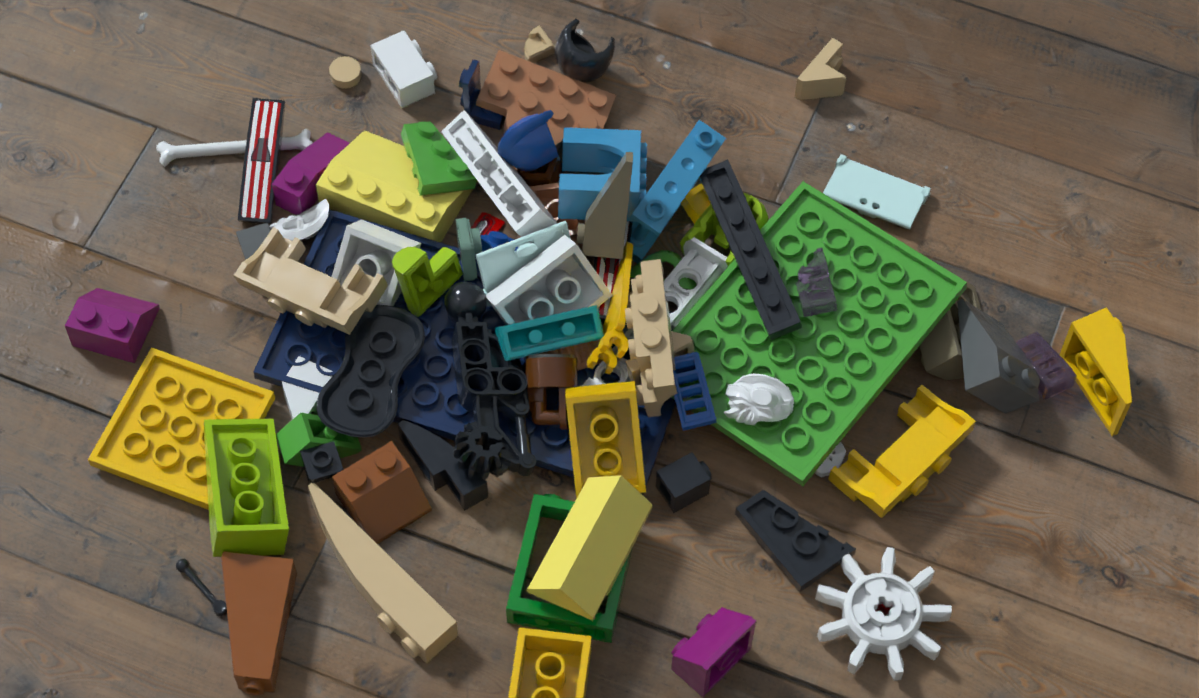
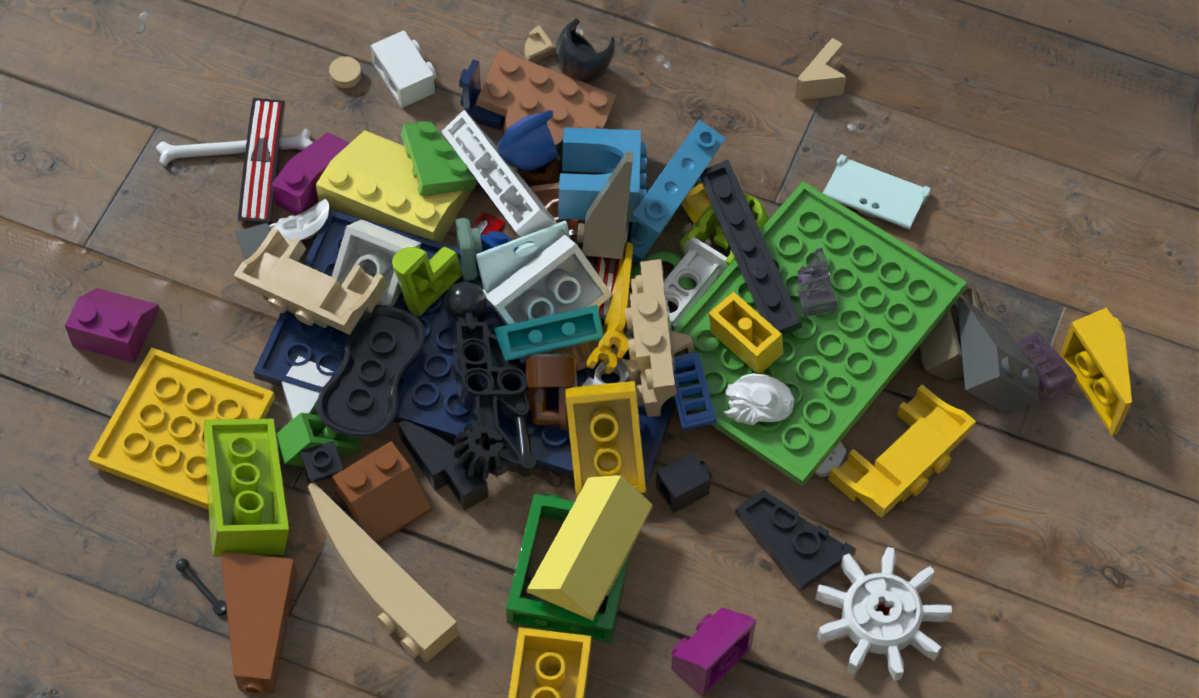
(746, 333): none -> yellow brick

